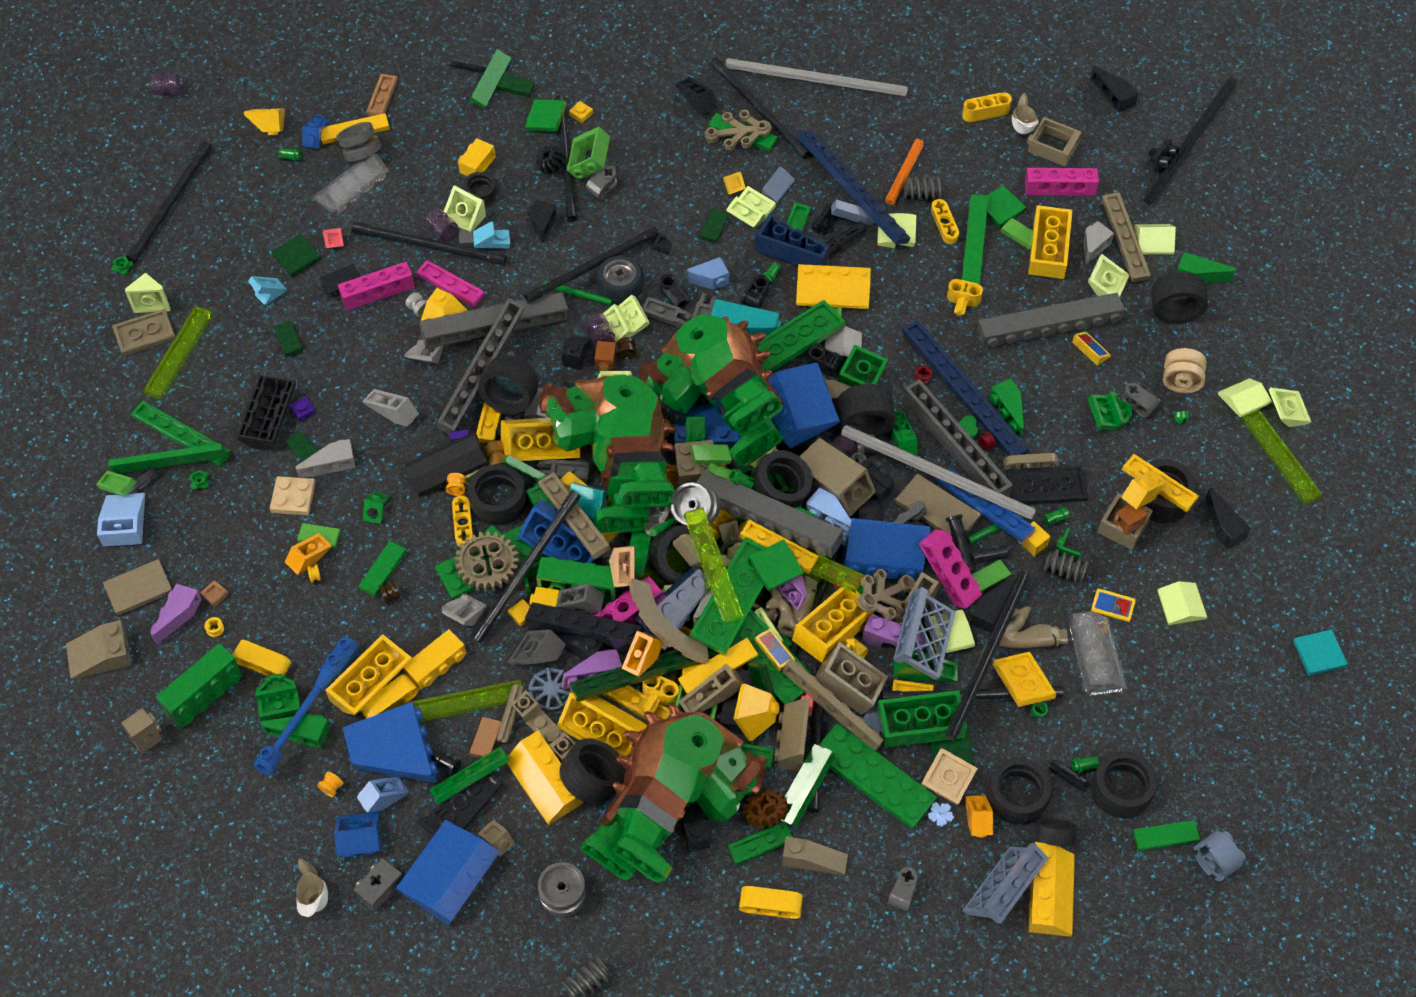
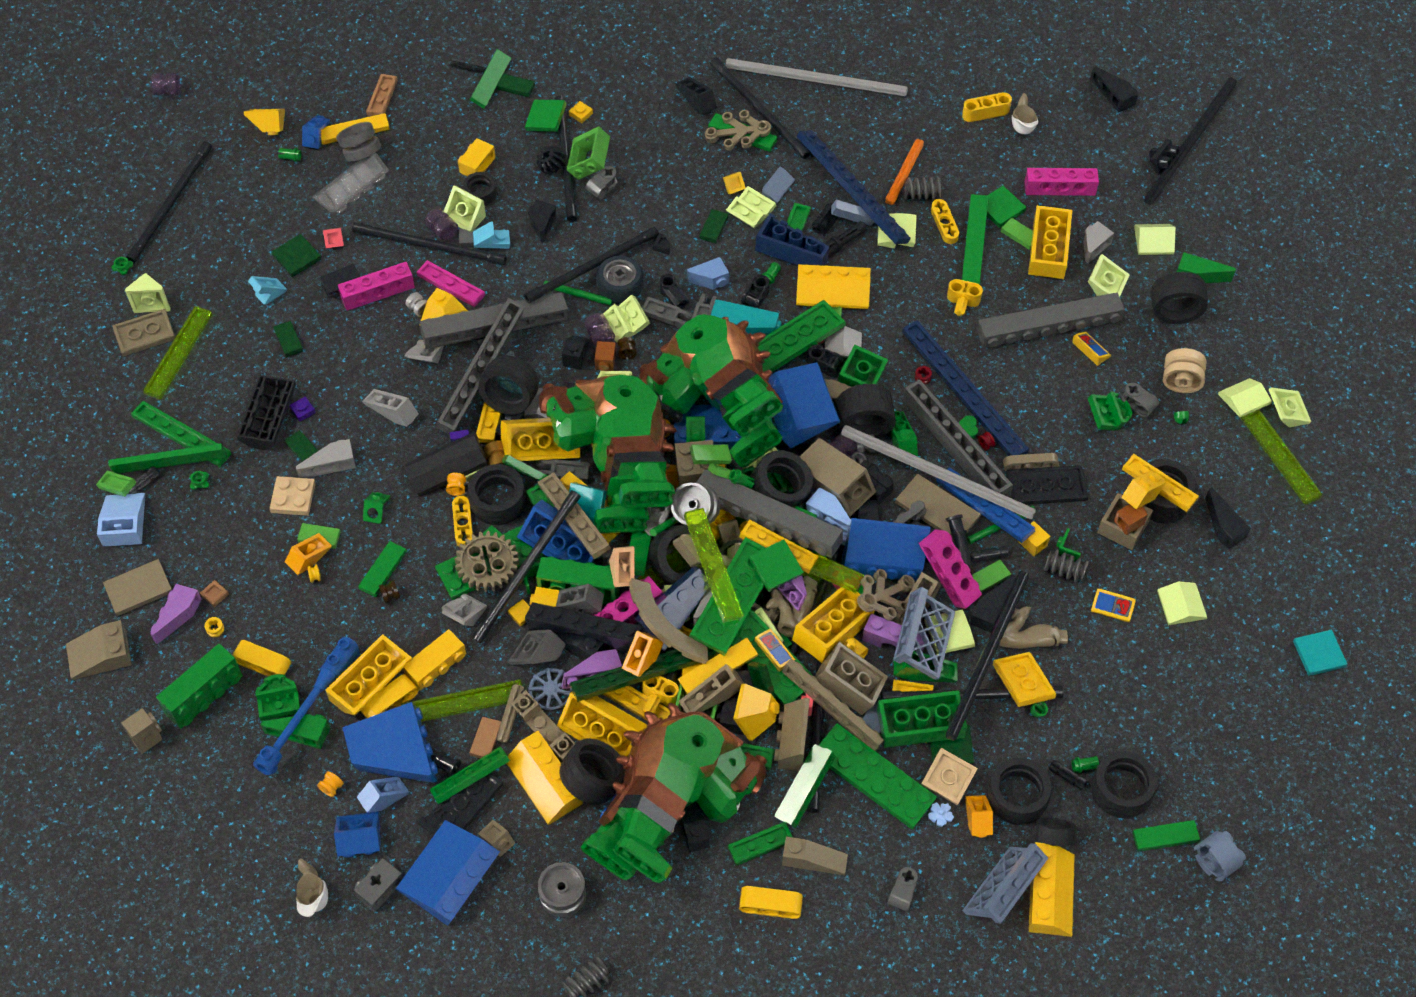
(765, 809): reddish brown gear -> none
(1008, 401): green slope -> none
(1056, 516): green pin -> none
(1058, 131): dark tan window -> none
(1096, 653): clear slope -> none
(1126, 237): dark tan plate -> none

